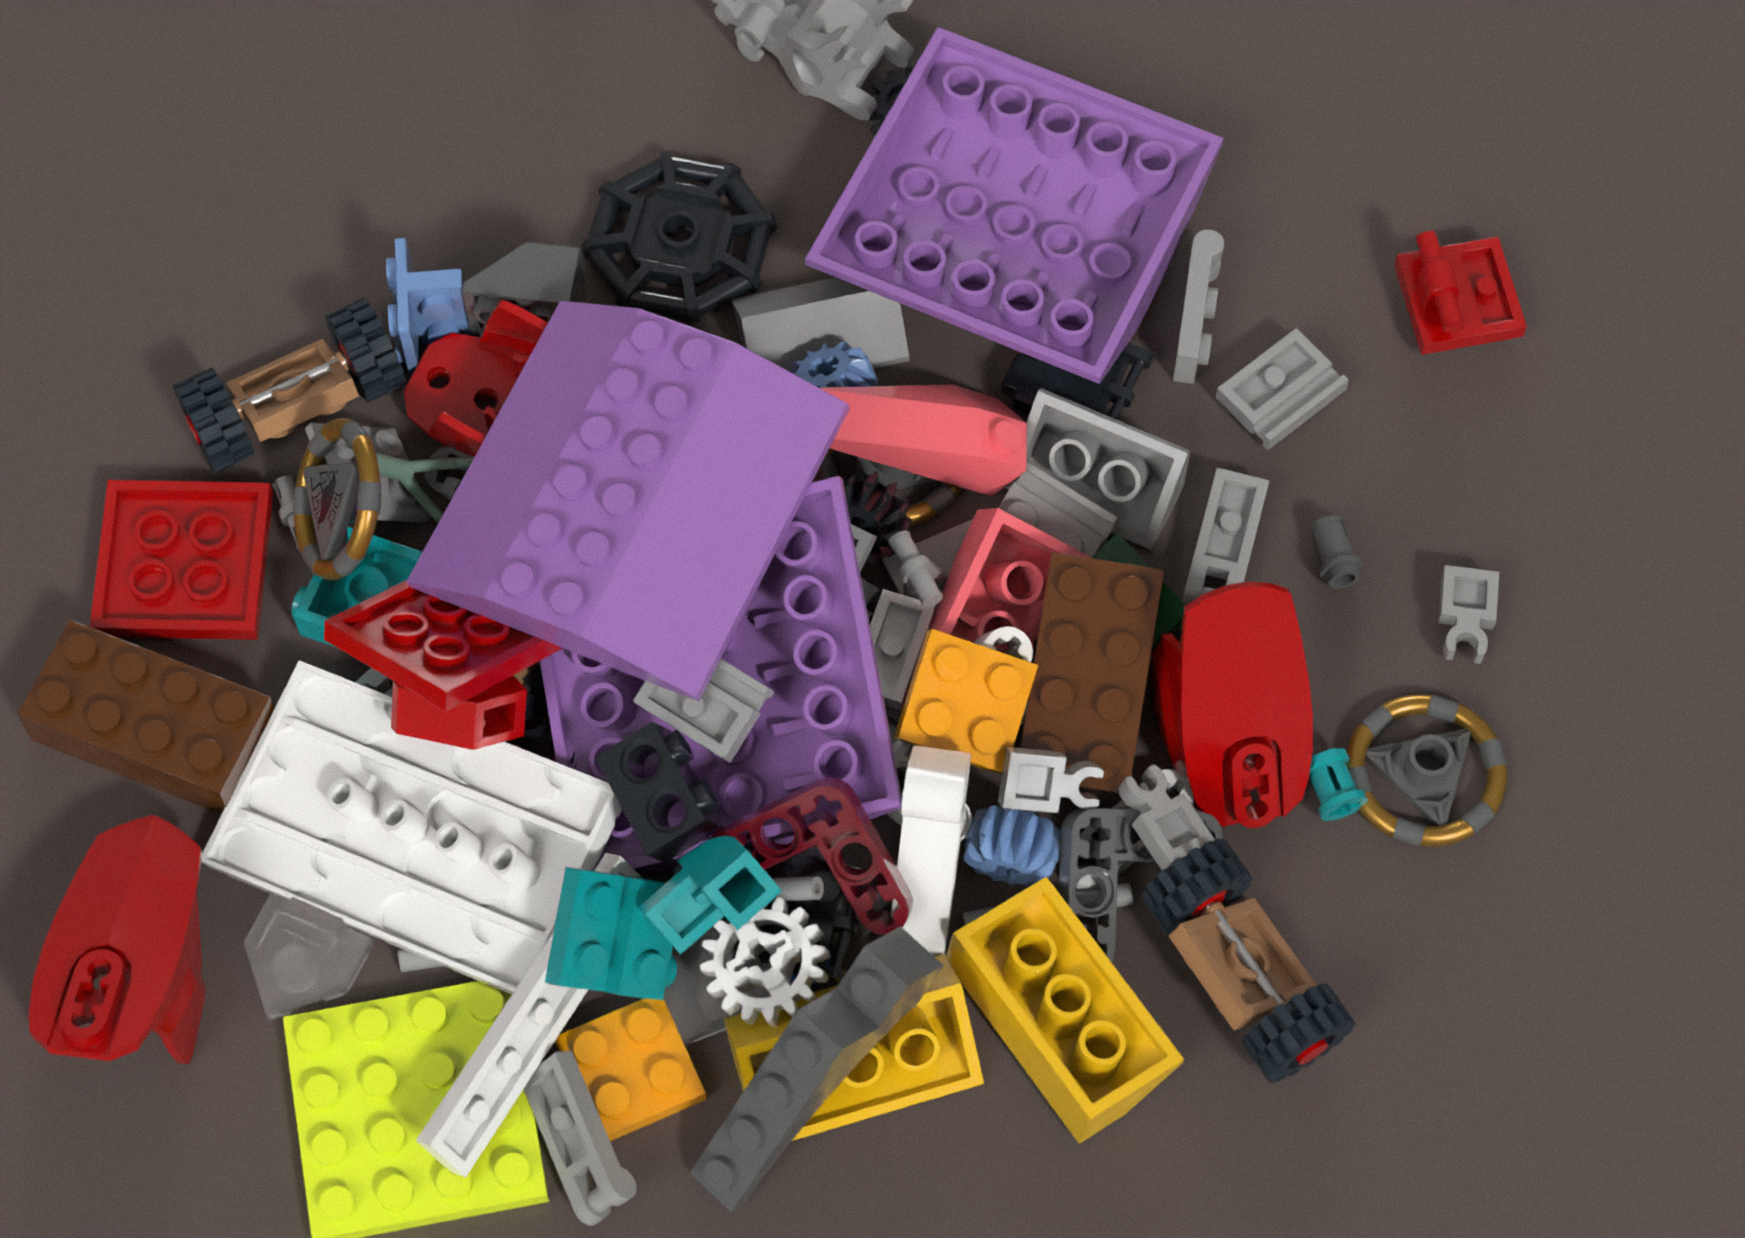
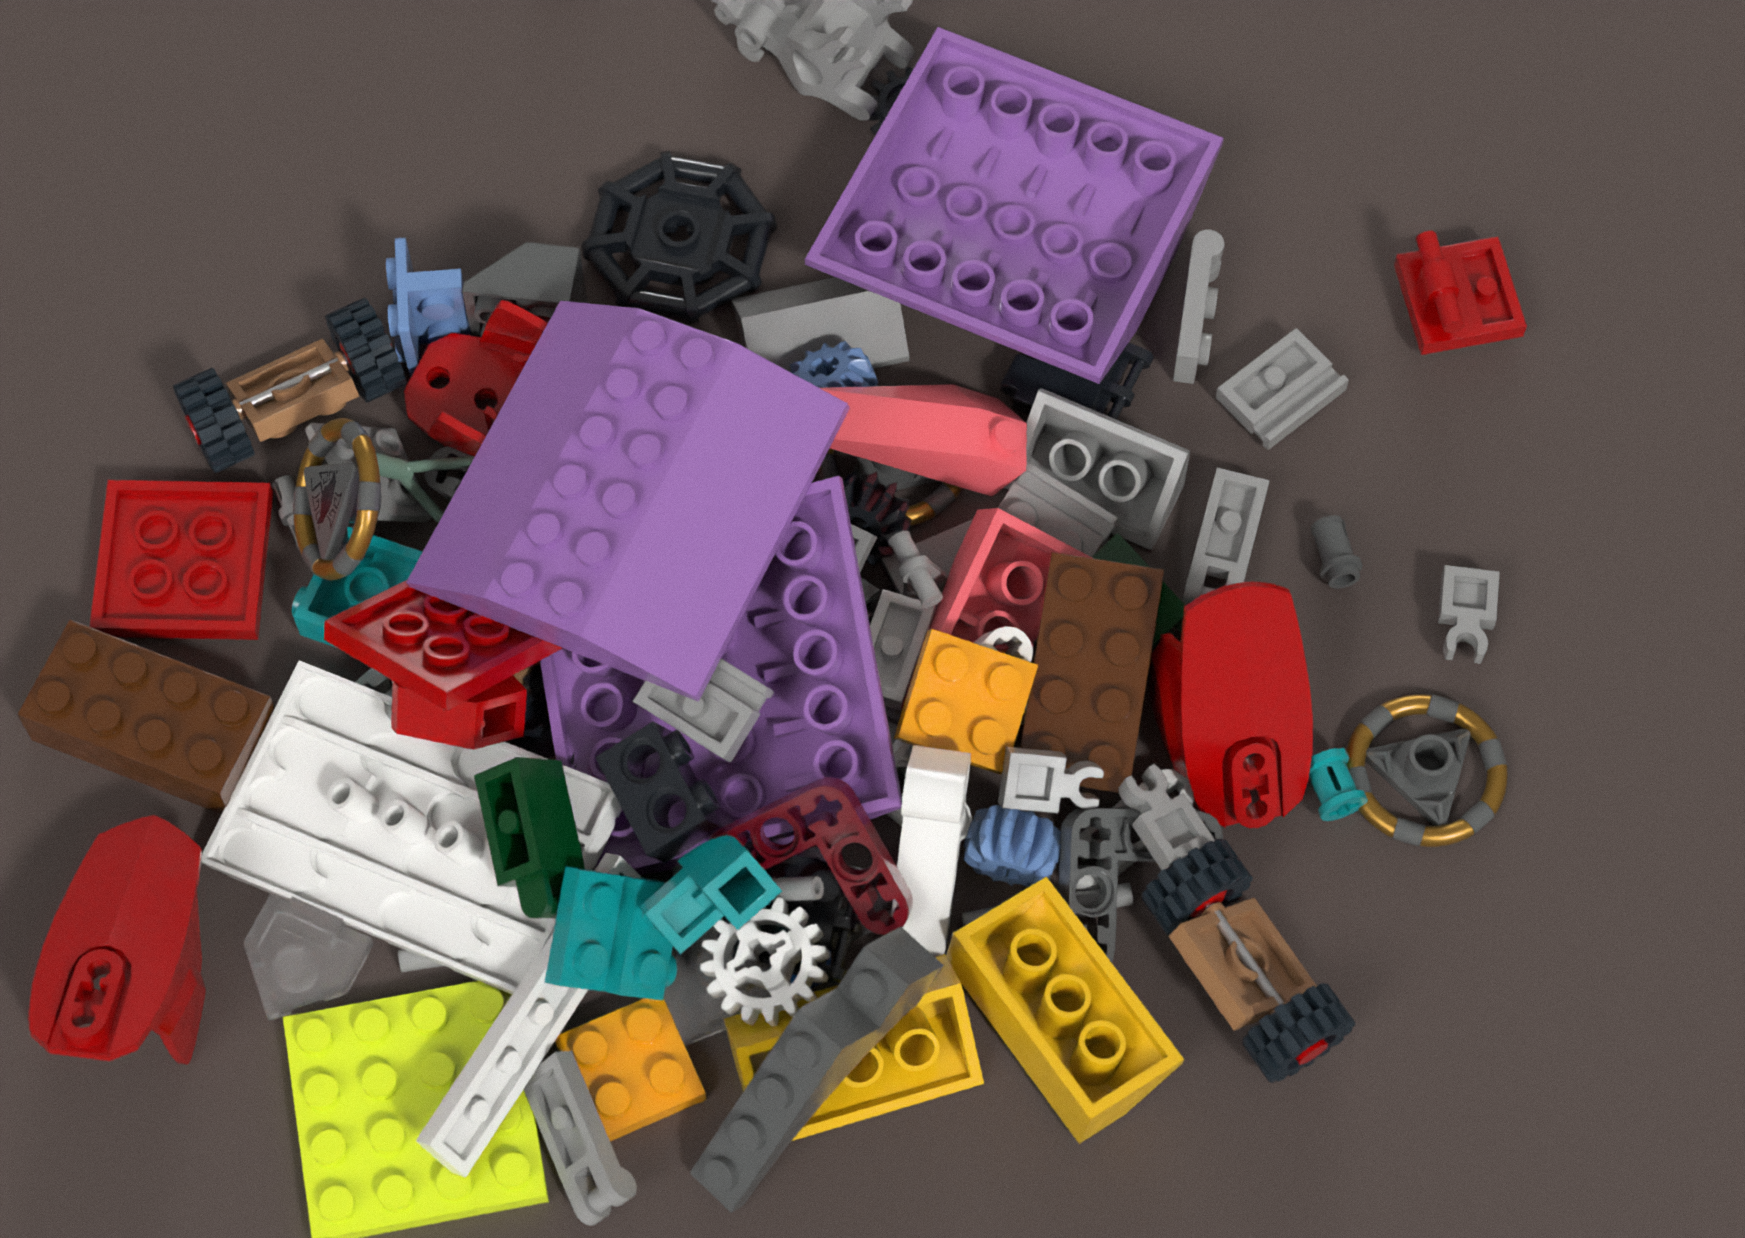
(530, 830): none -> dark green brick

